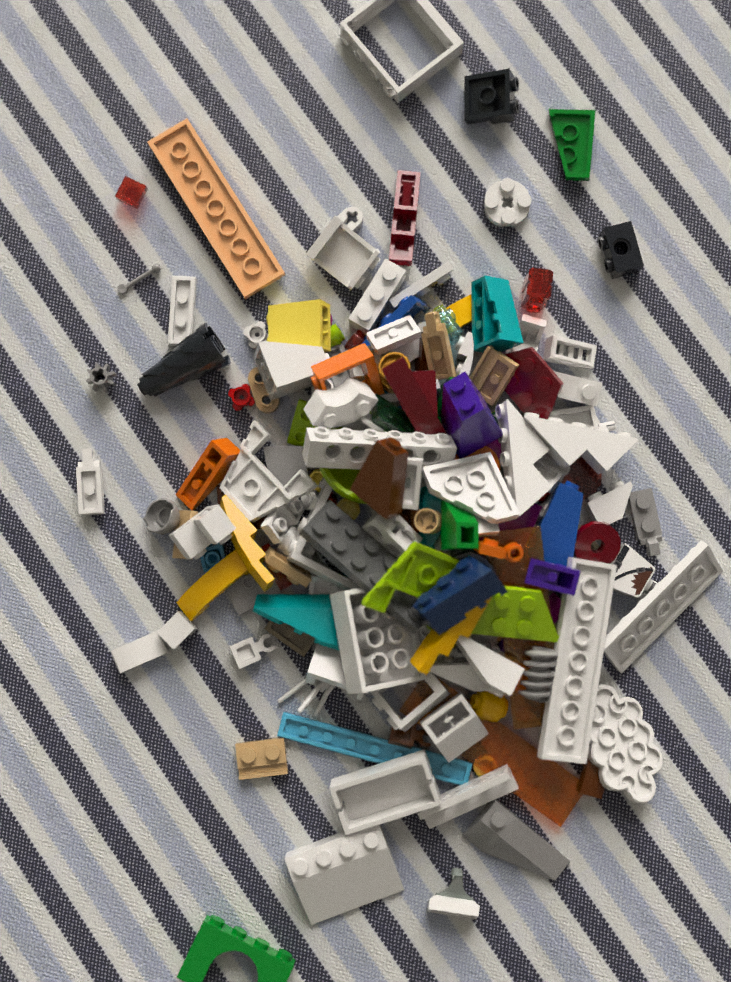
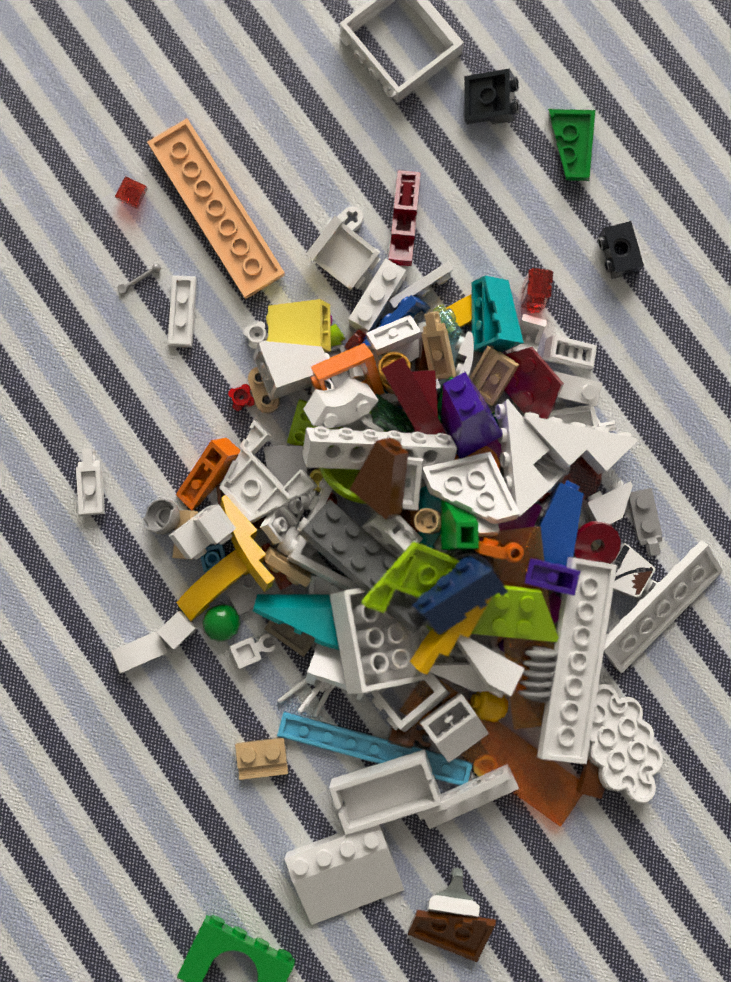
(102, 371): light grey gear -> none
(188, 361): black cone -> none
(221, 623): none -> green hair
(351, 508): light yellow plate -> none
(453, 932): none -> reddish brown wing
(507, 190): white plate -> none
(512, 840): light grey wedge -> none

